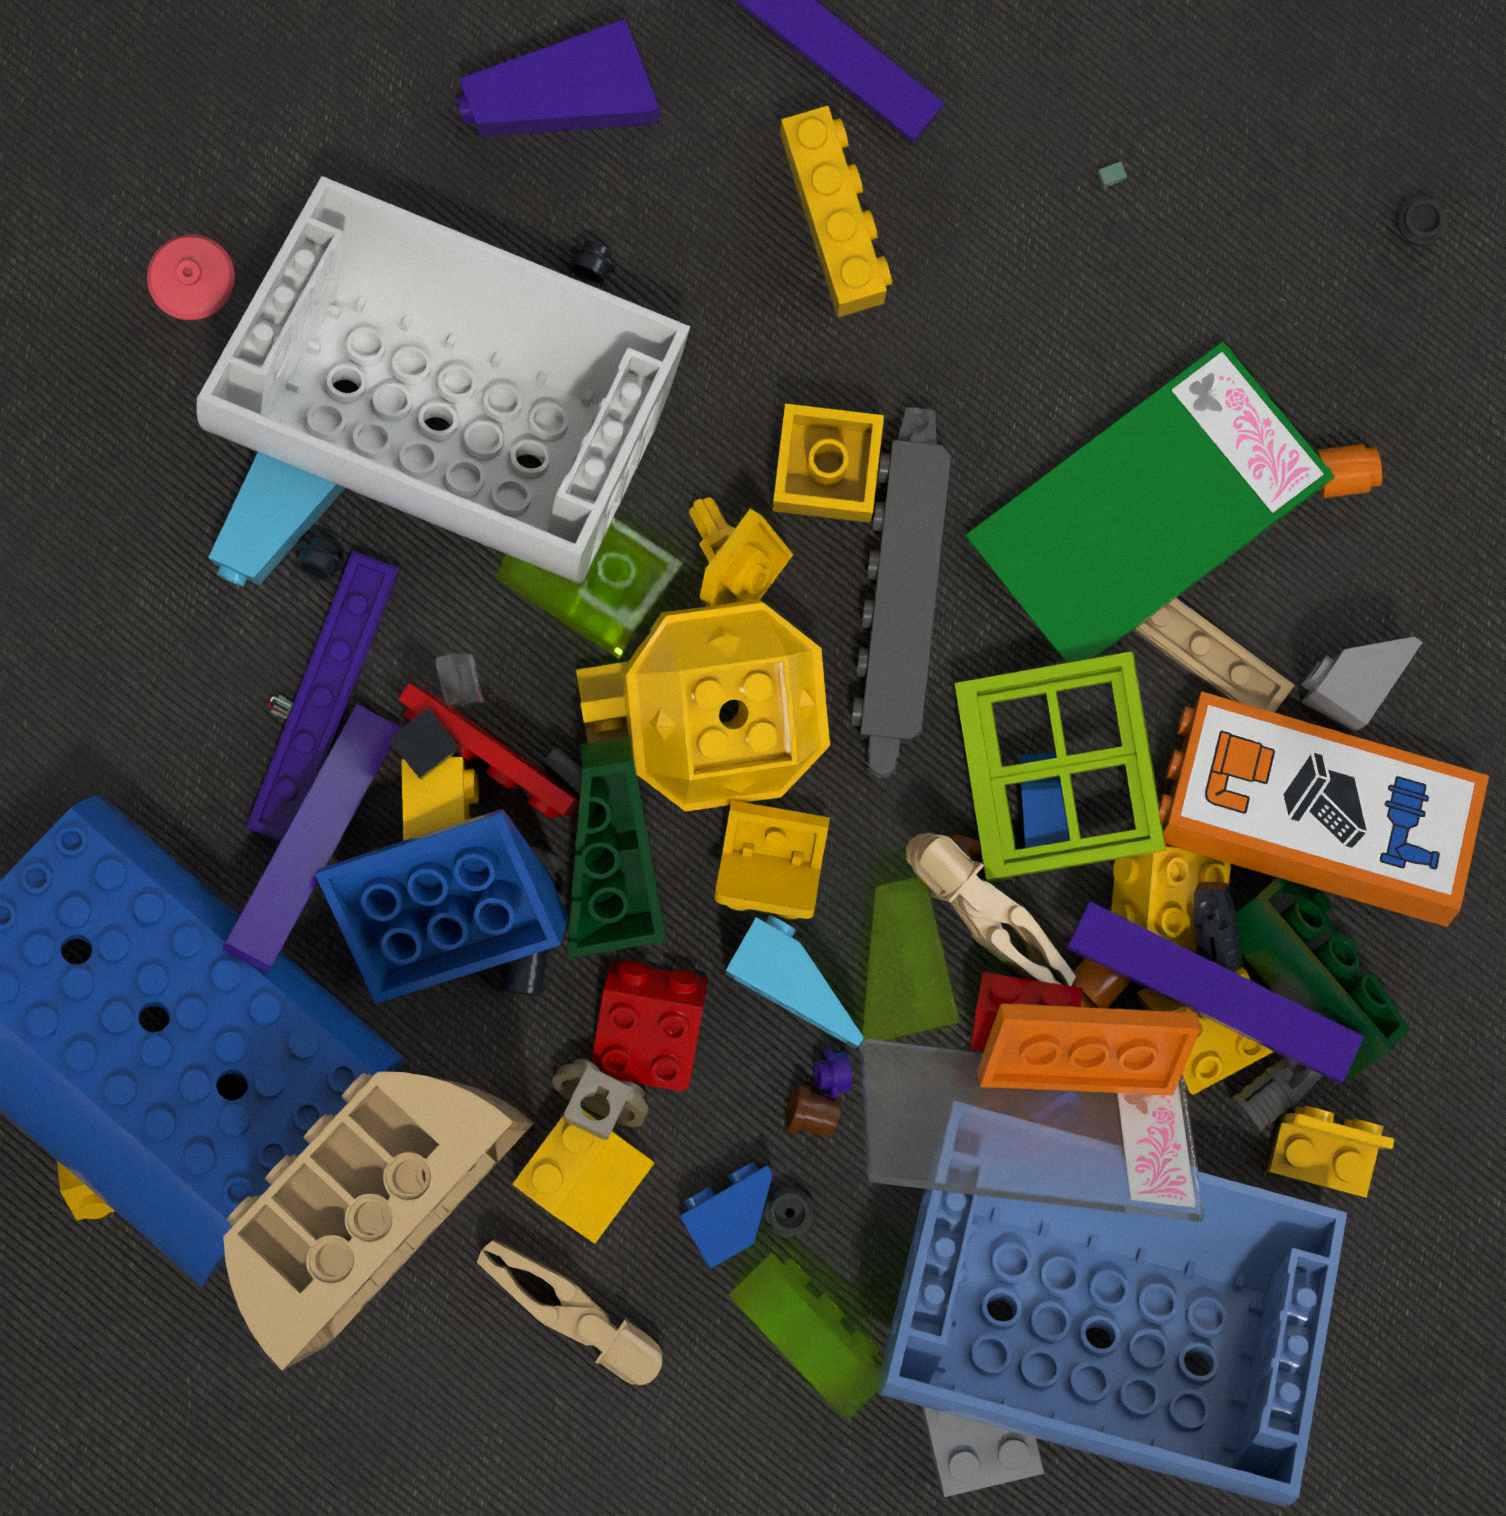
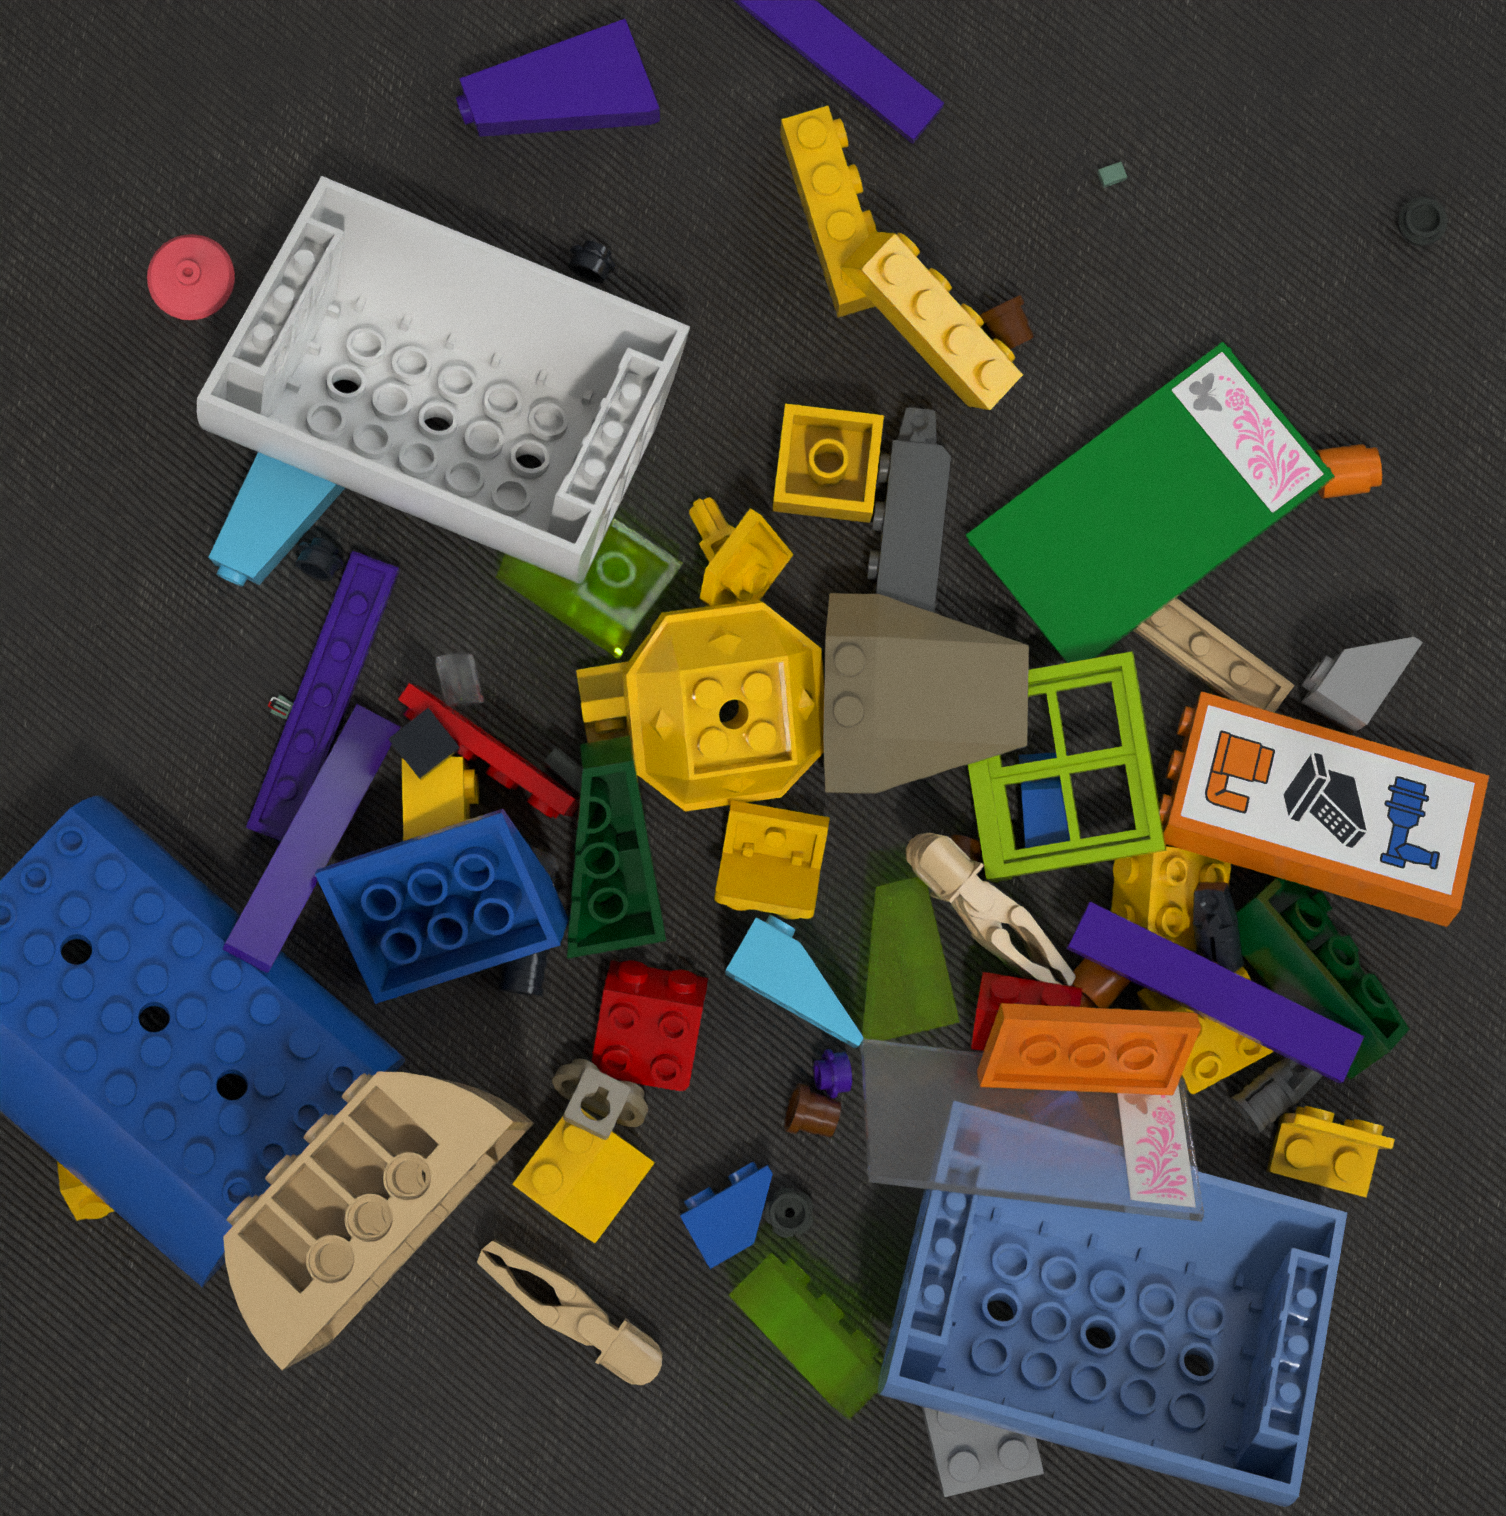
(915, 694): none -> dark tan wedge
(932, 320): none -> yellow brick
(1008, 322): none -> reddish brown piece

